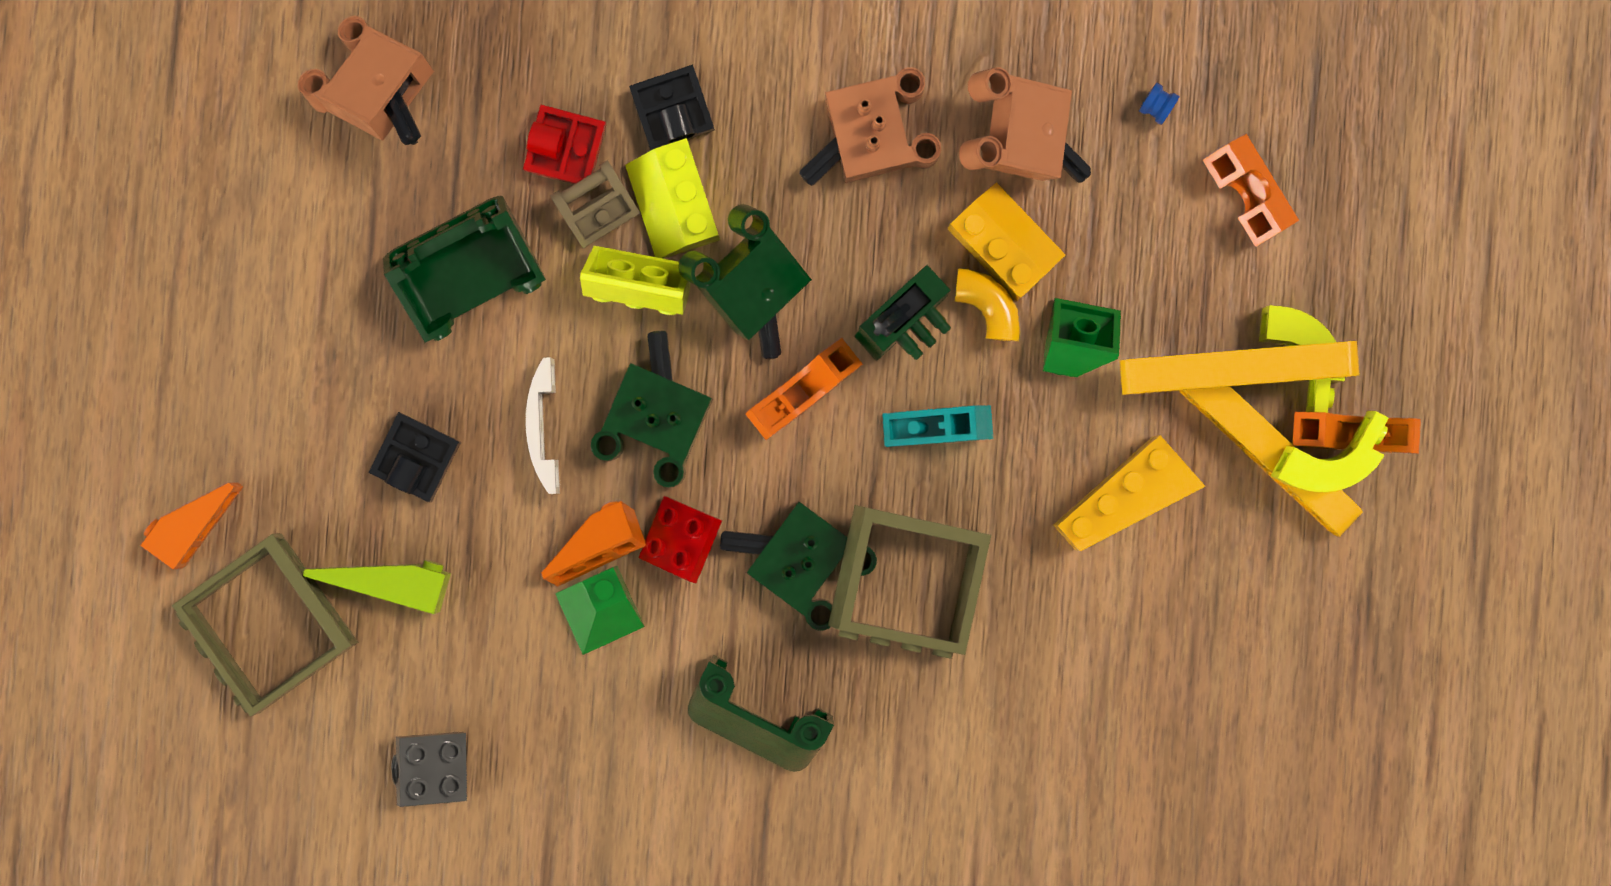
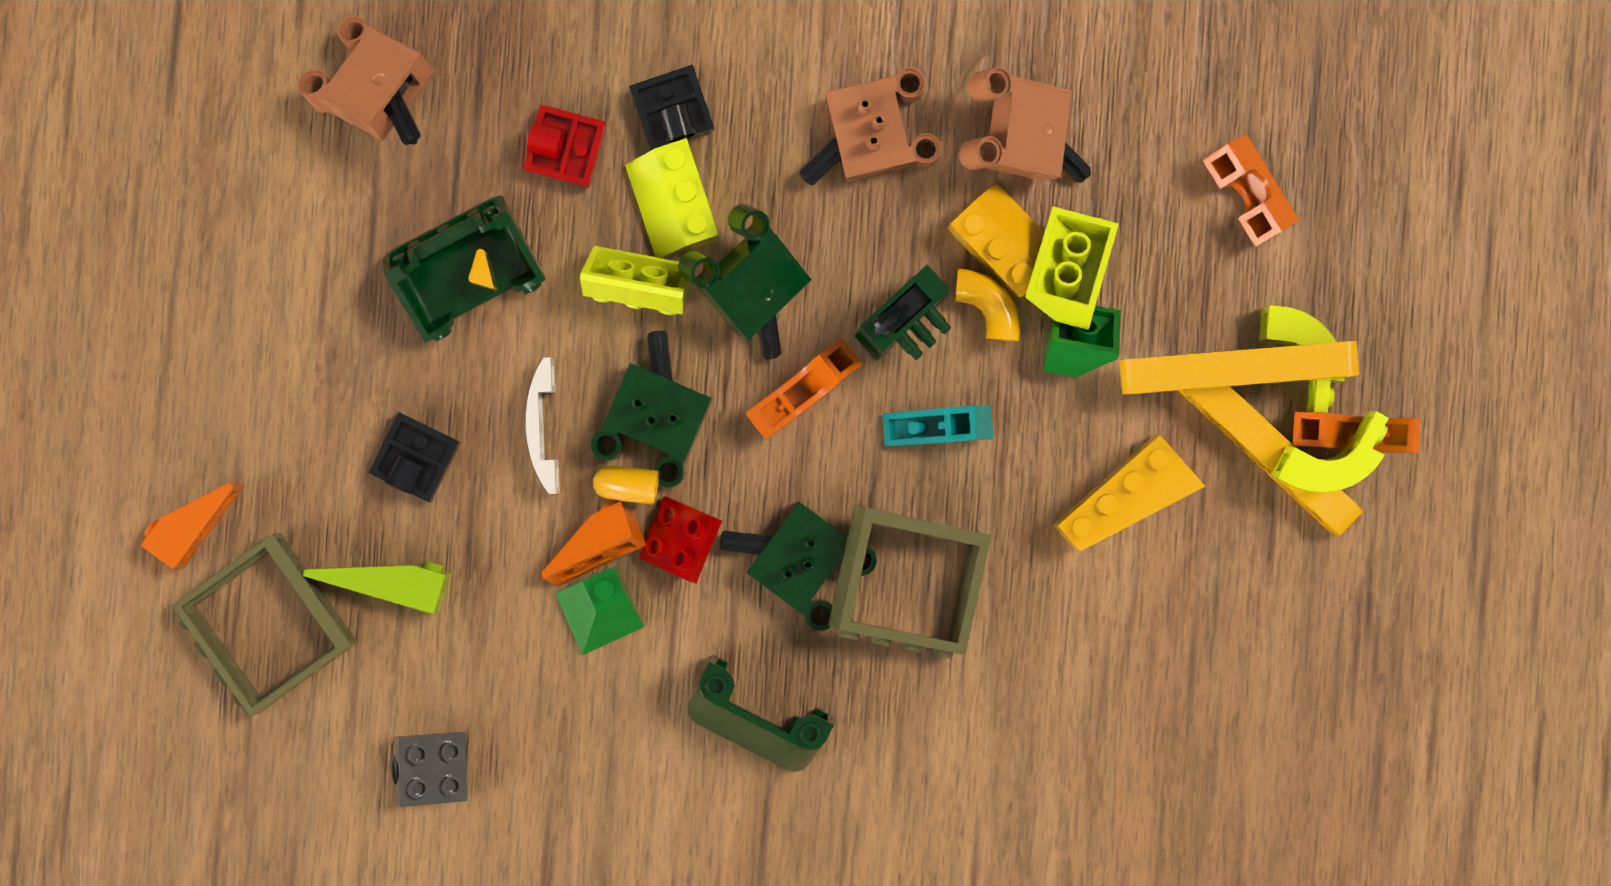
(481, 271): none -> yellow slope
(602, 212): dark tan plate -> none
(627, 484): none -> yellow cylinder
(1071, 266): none -> neon yellow slope
(1159, 103): blue wheel -> none

